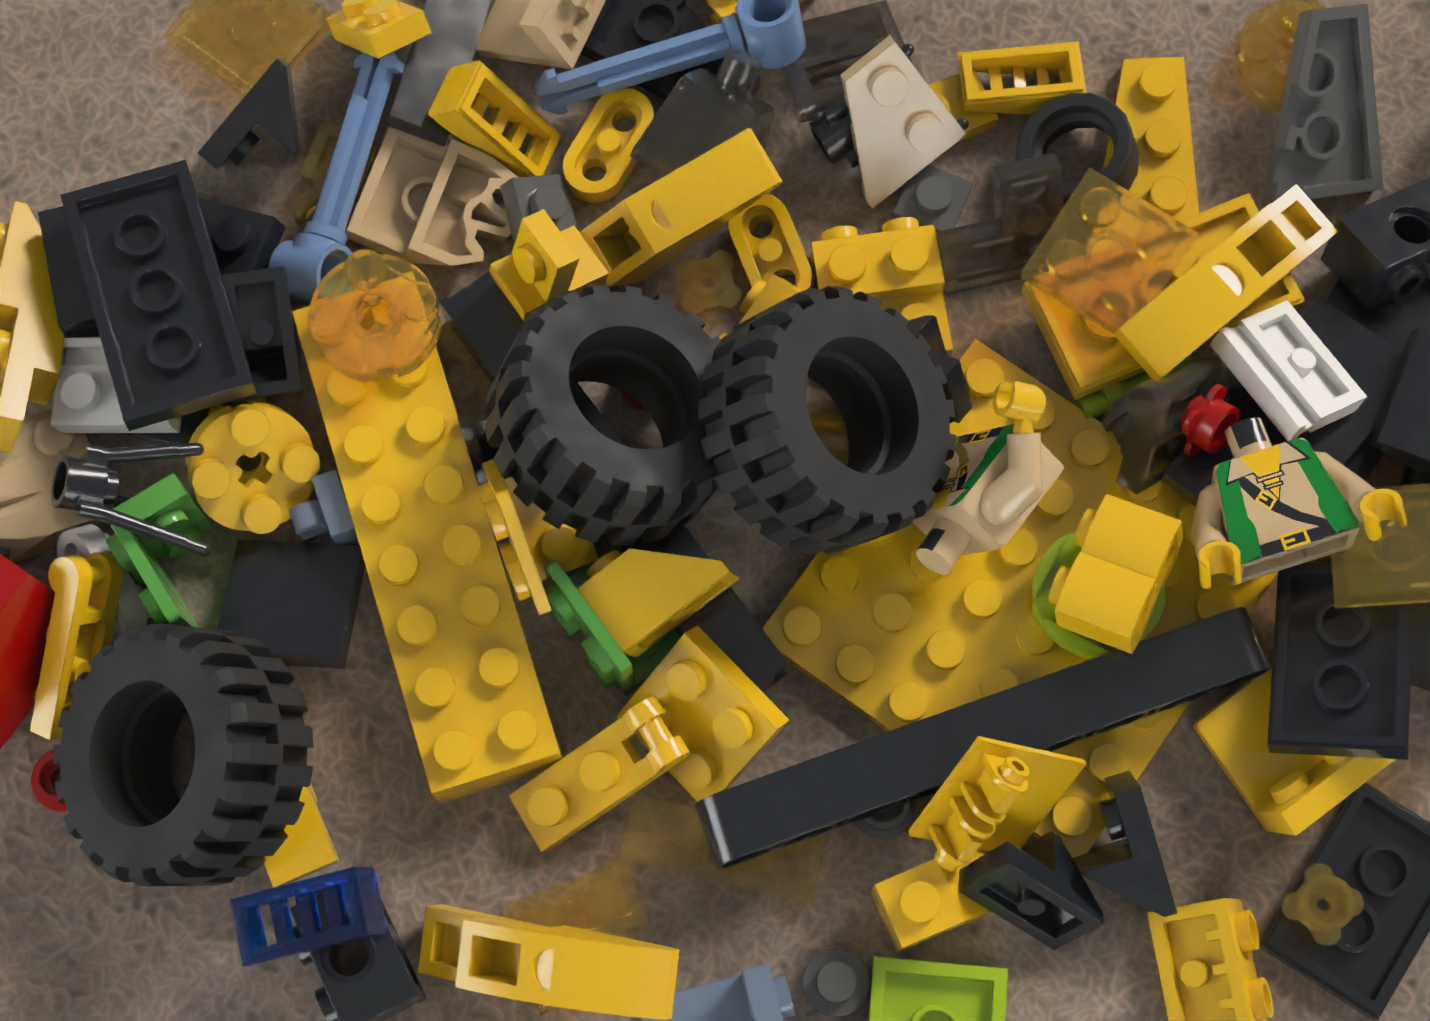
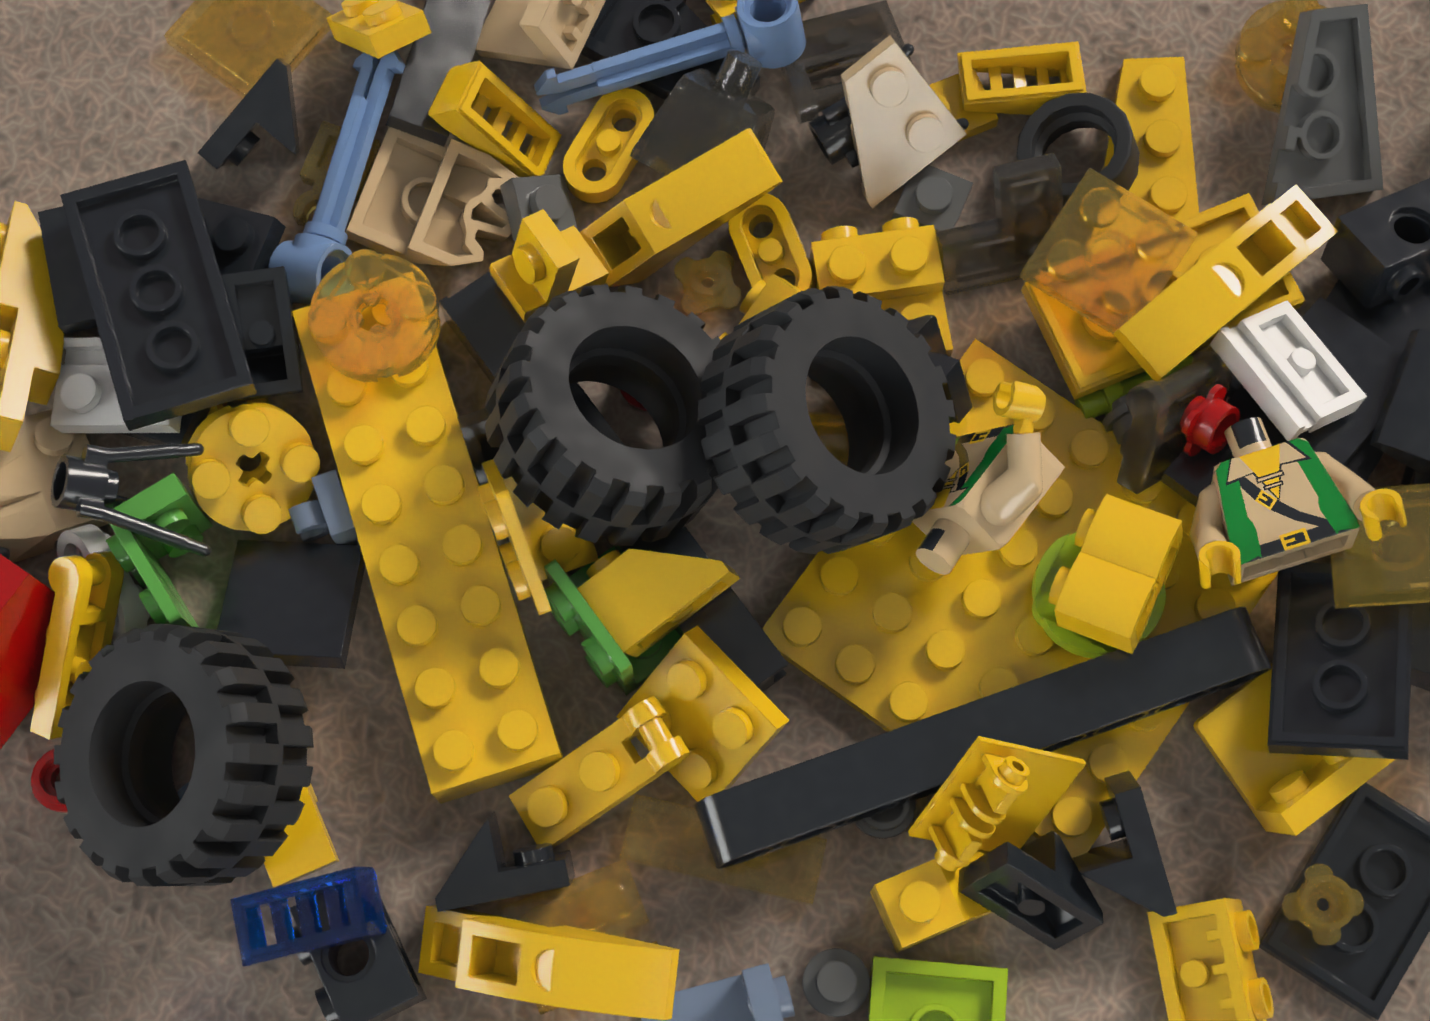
(487, 877): none -> black slope

